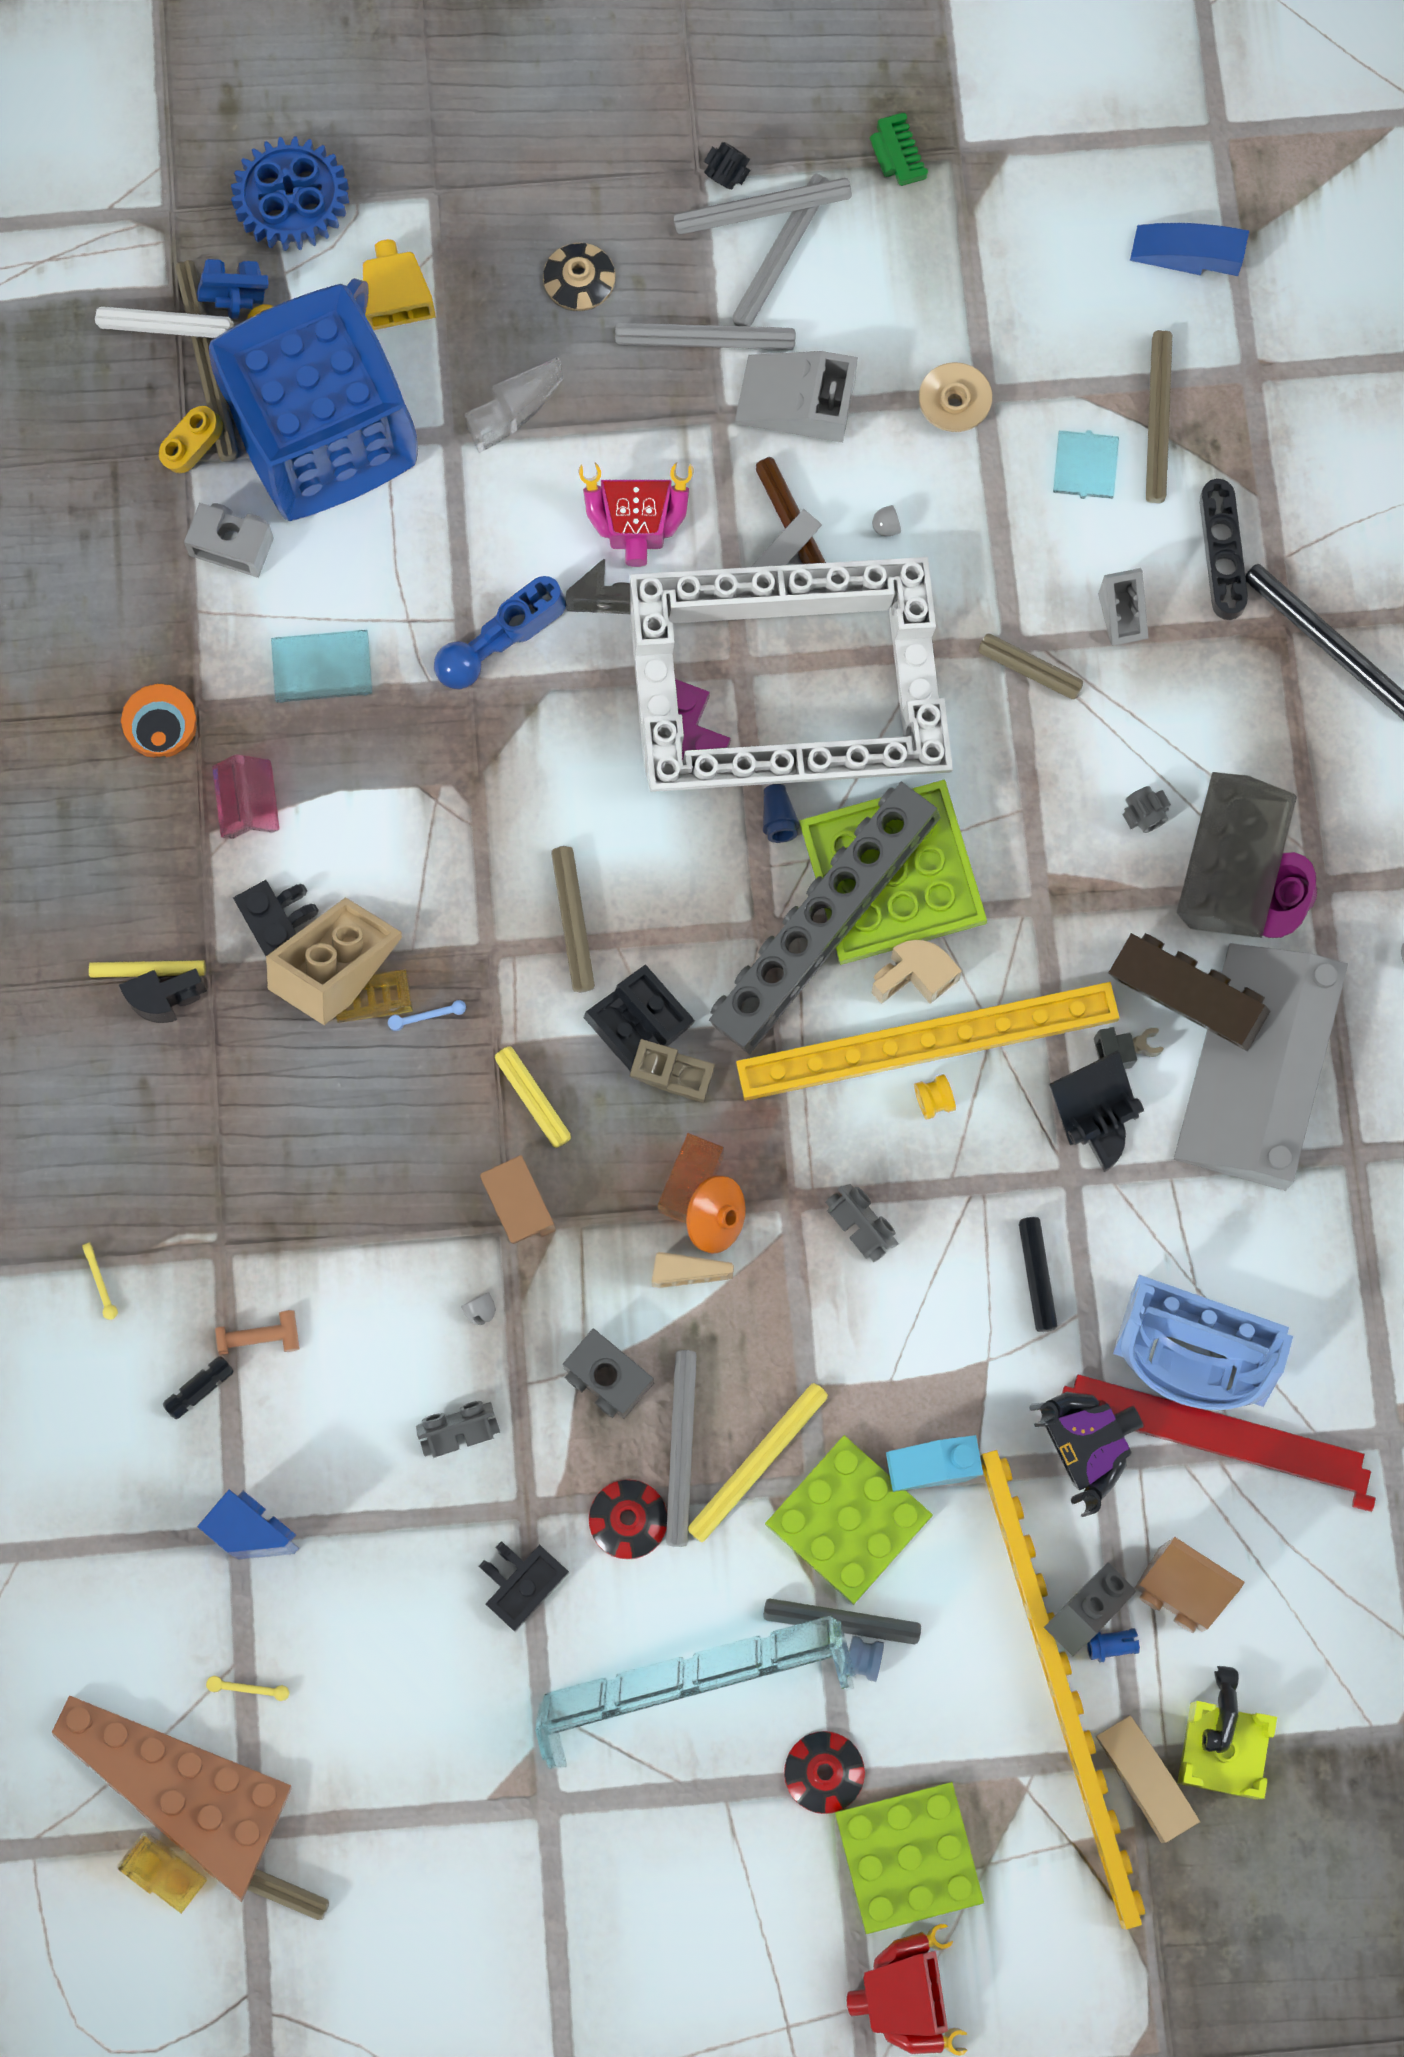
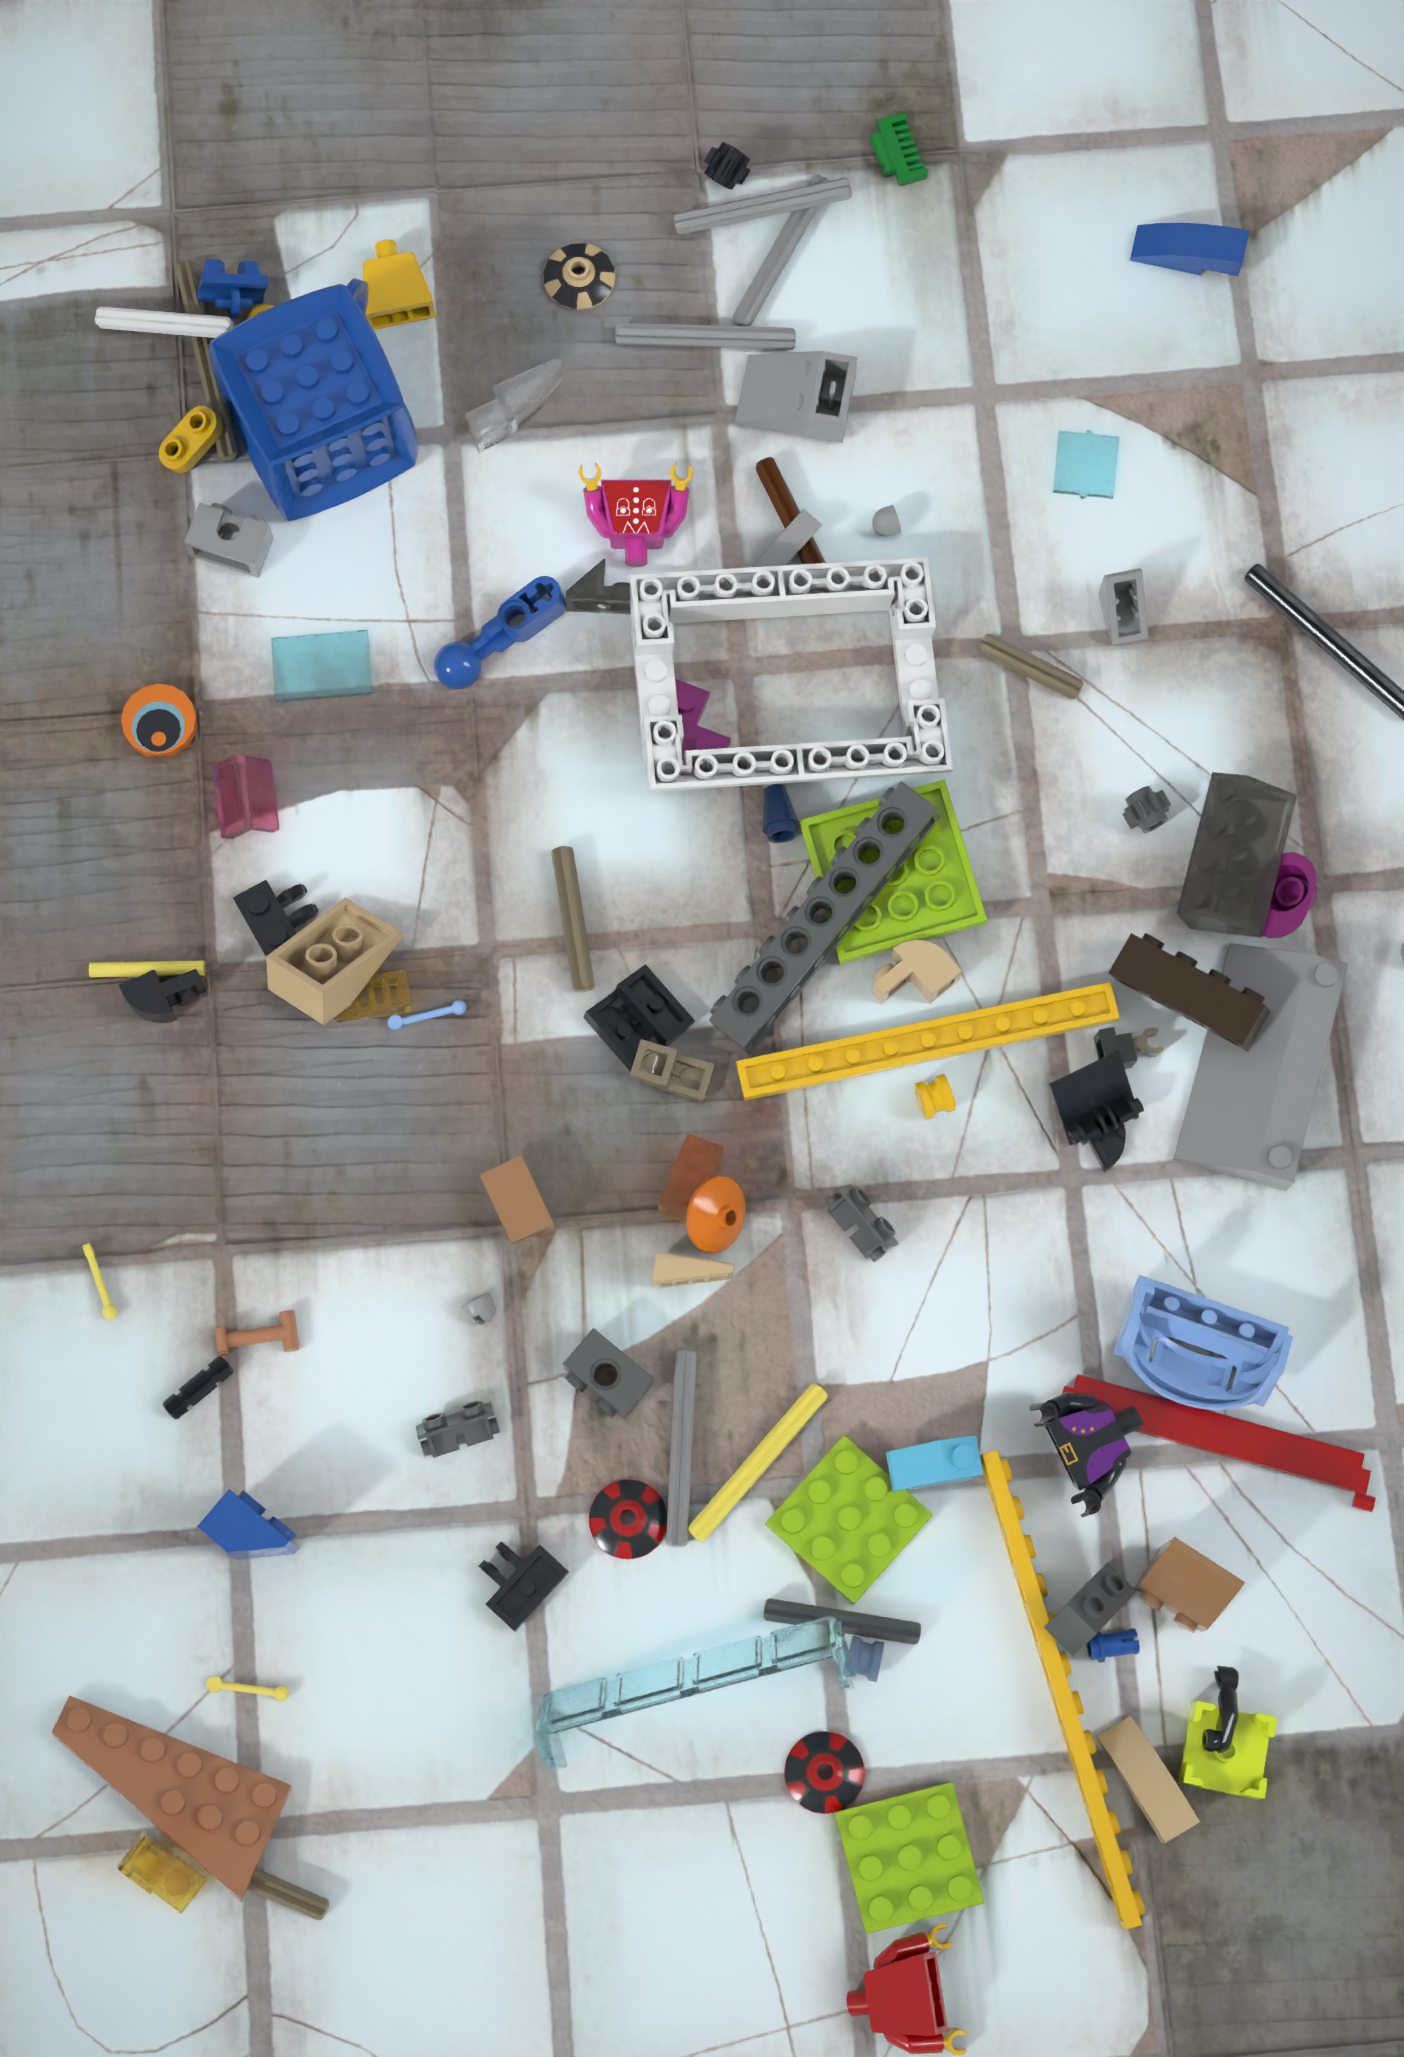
(294, 221): blue gear -> none
(532, 1097): light yellow axle -> none
(960, 383): tan dish -> none
(1037, 1274): black axle -> none
(1159, 417): dark tan axle -> none
(1218, 549): black beam -> none

